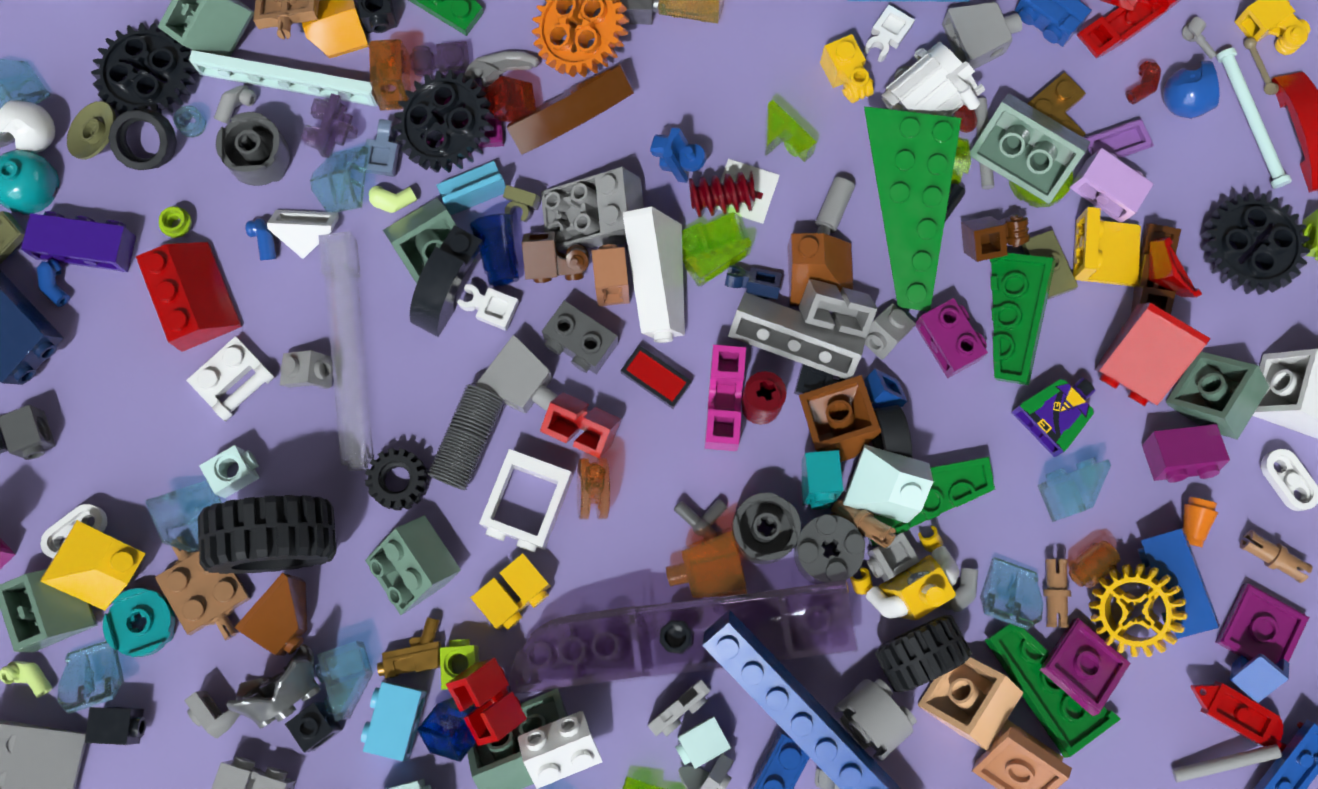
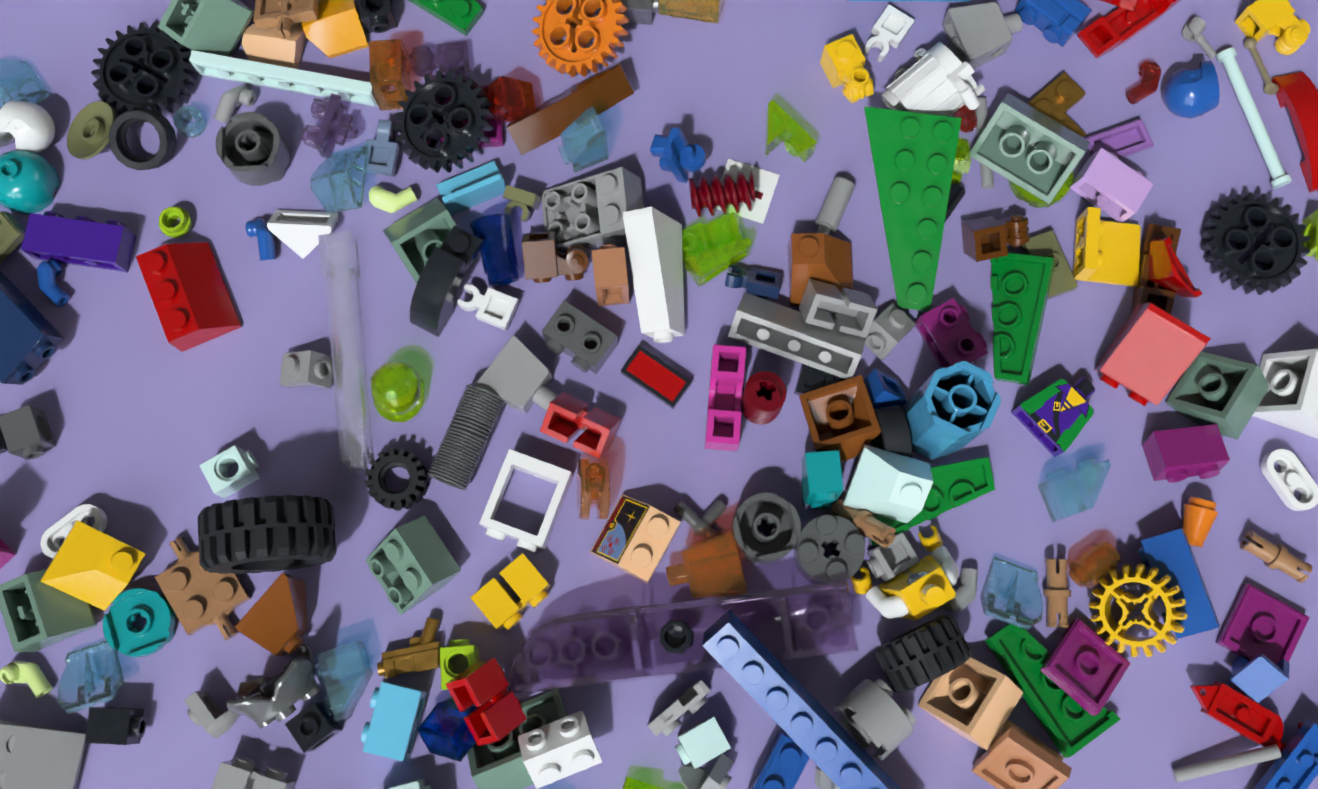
(177, 514): clear light blue slope -> none
(224, 372): white plate -> none
(268, 48): none -> light nougat slope
(396, 389): none -> clear neon green helmet
(492, 65): light grey piece -> none
(584, 142): none -> clear light blue slope
(635, 538): none -> slope
(951, 409): none -> dark azure brick

